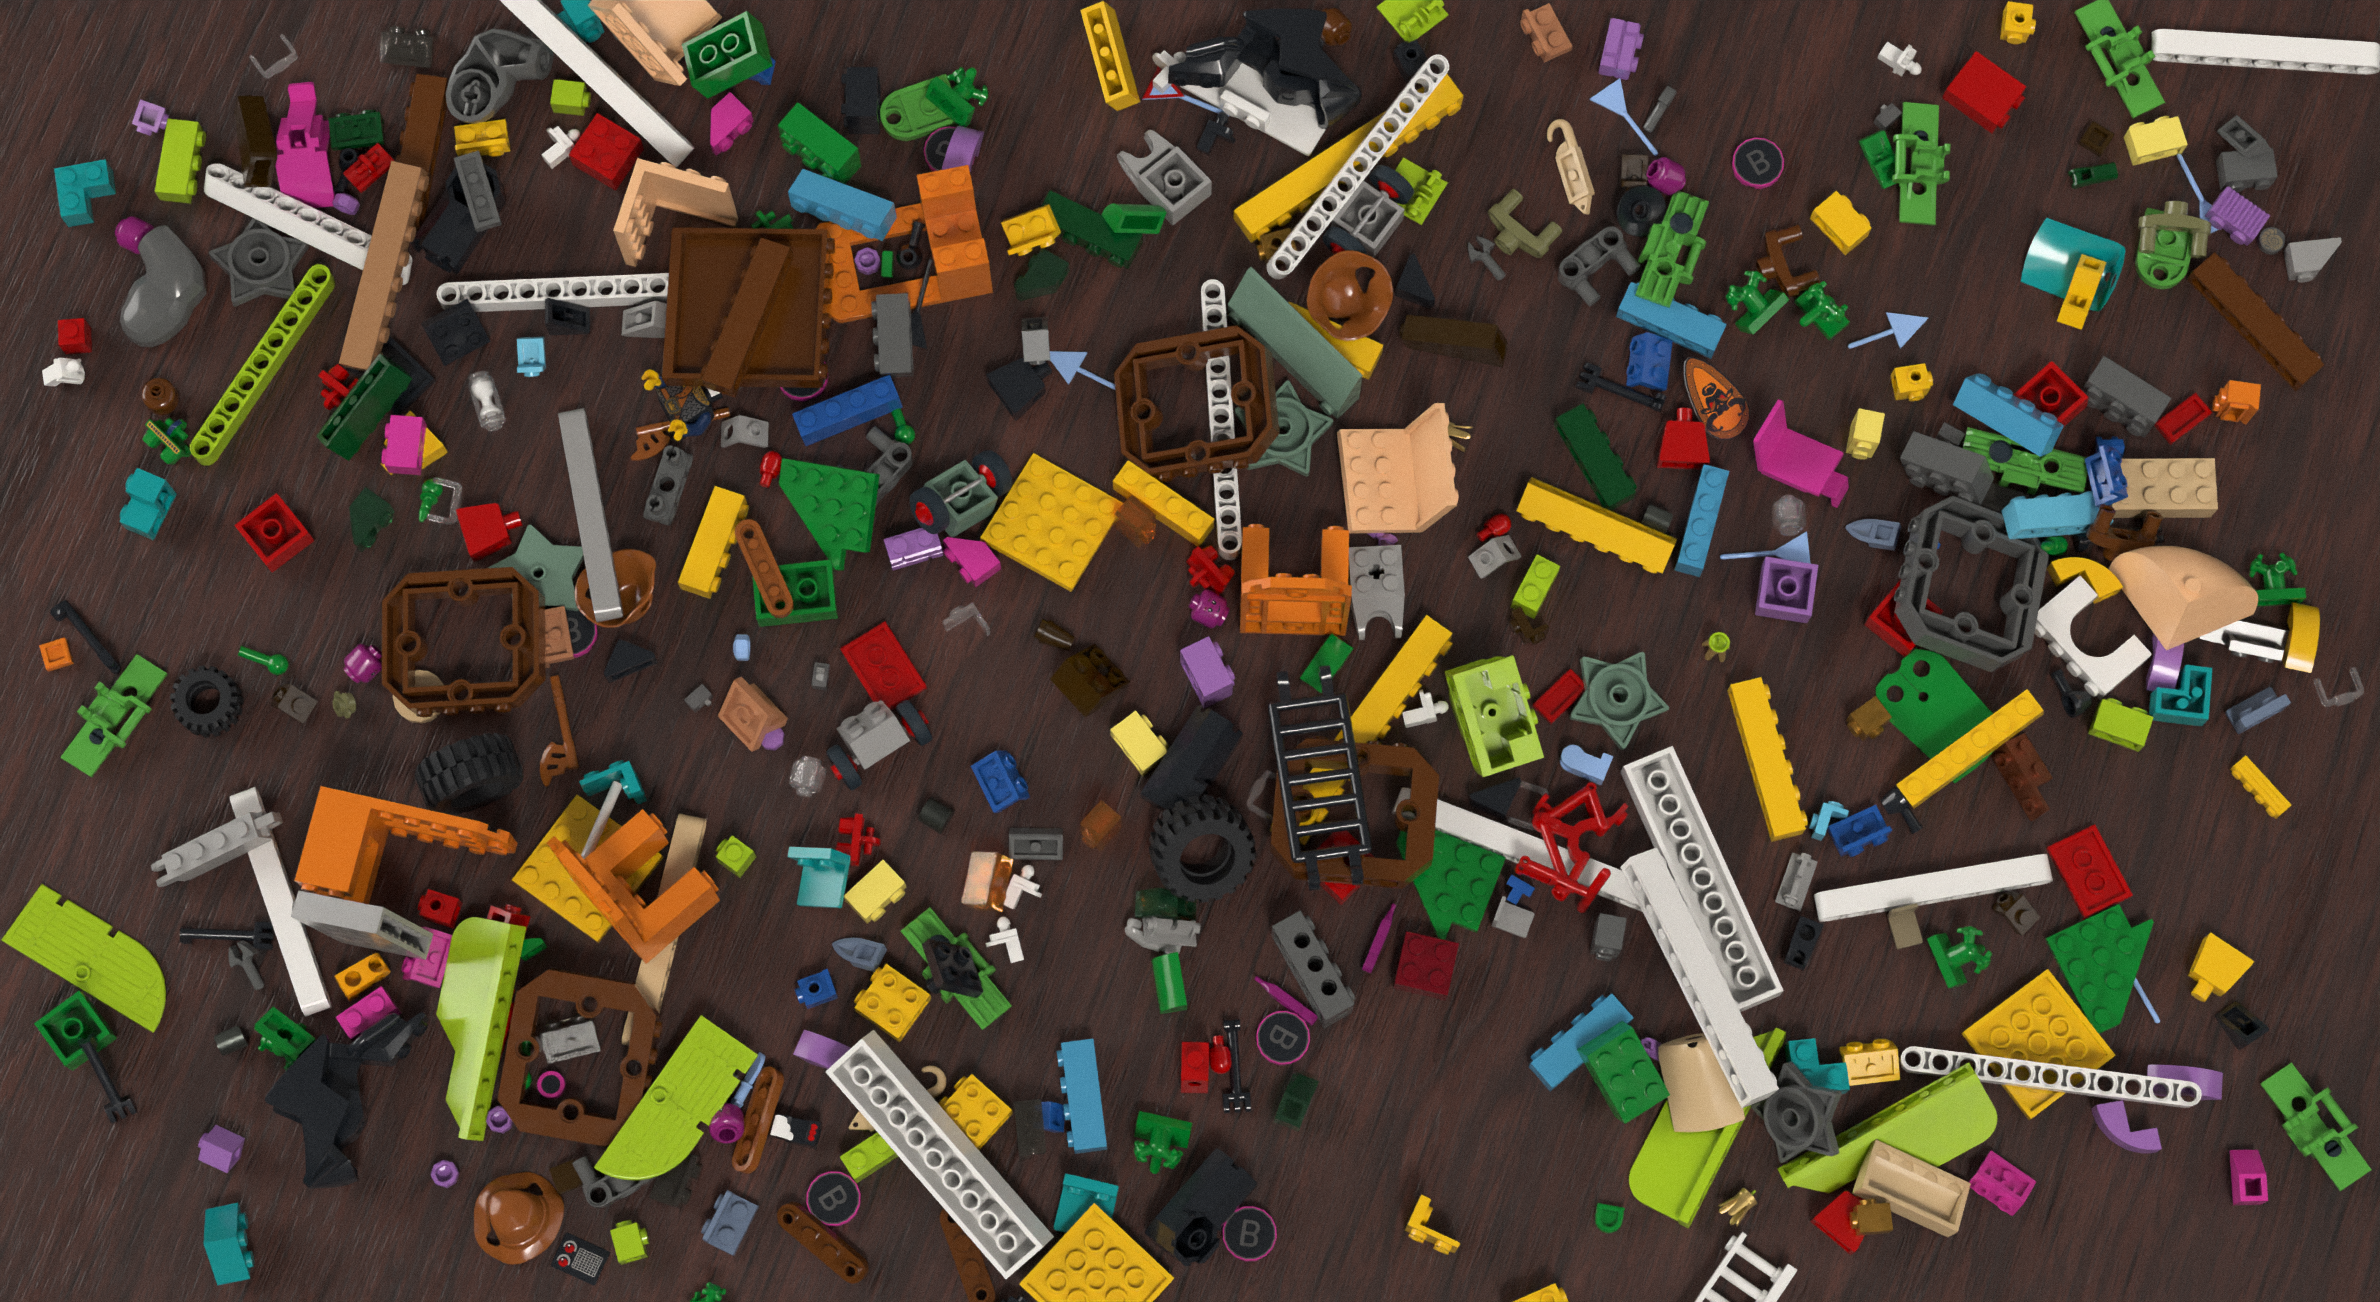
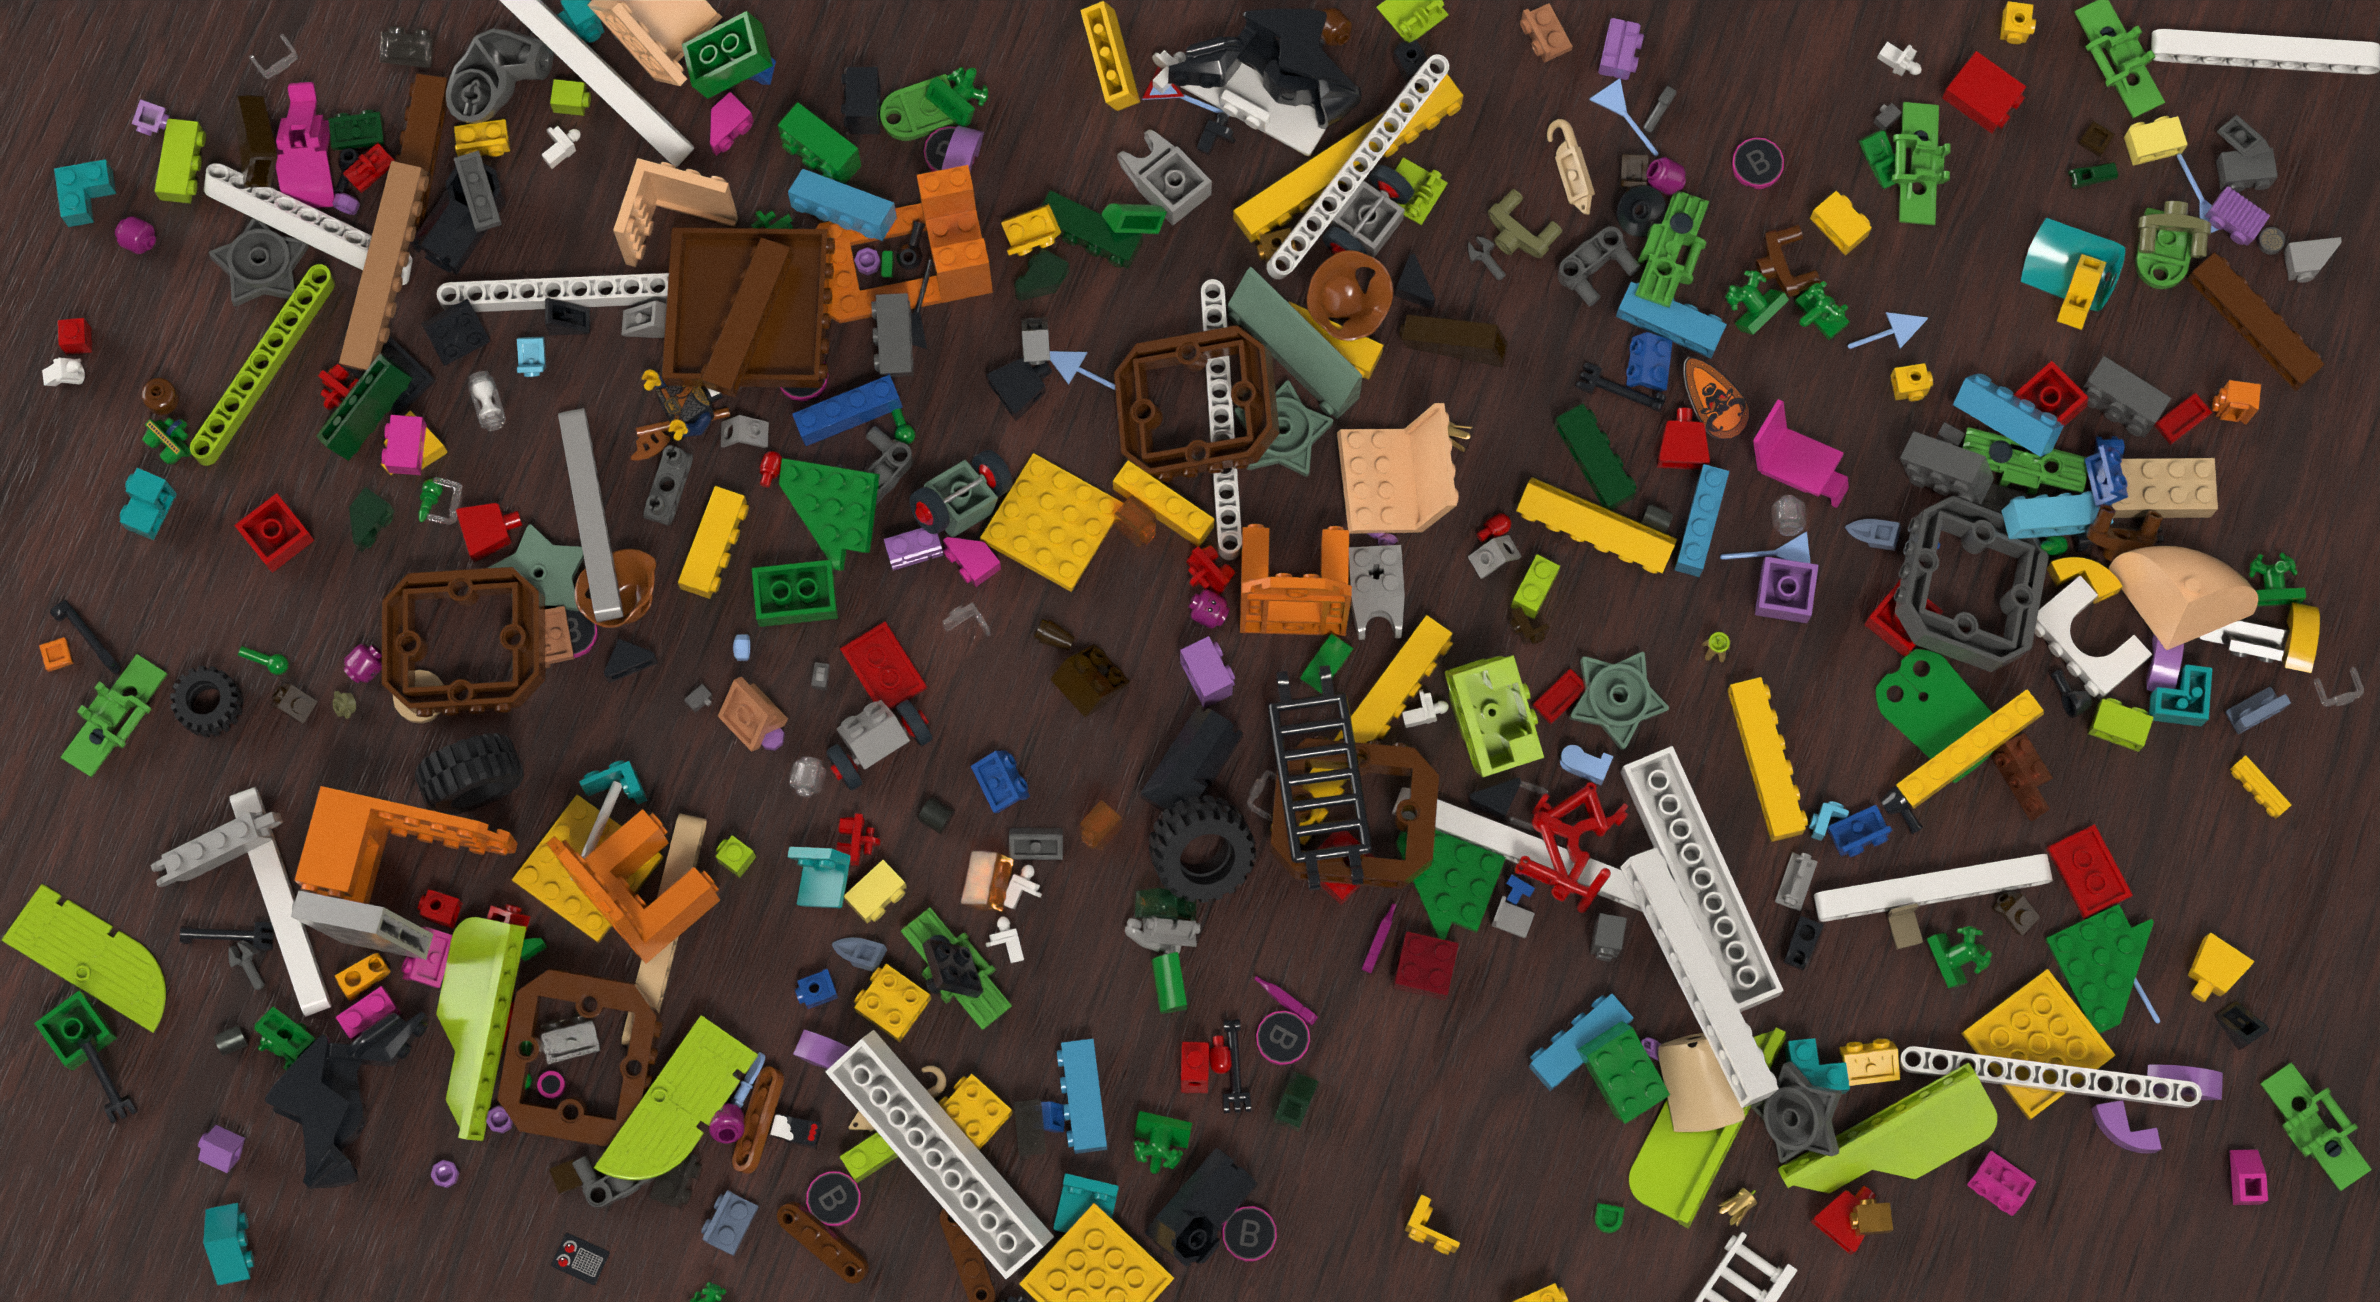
(167, 293): dark grey piece -> none
(520, 1219): dark orange piece -> none
(567, 748): dark orange piece -> none
(606, 151): red brick -> none
(629, 1241): lime brick -> none
(764, 568): dark orange plate -> none
(1139, 742): light yellow brick -> none
(1301, 929): dark grey brick -> none
(1865, 433): light yellow brick -> none
(1868, 719): pearl gold brick -> none
(1912, 1188): tan slope -> none

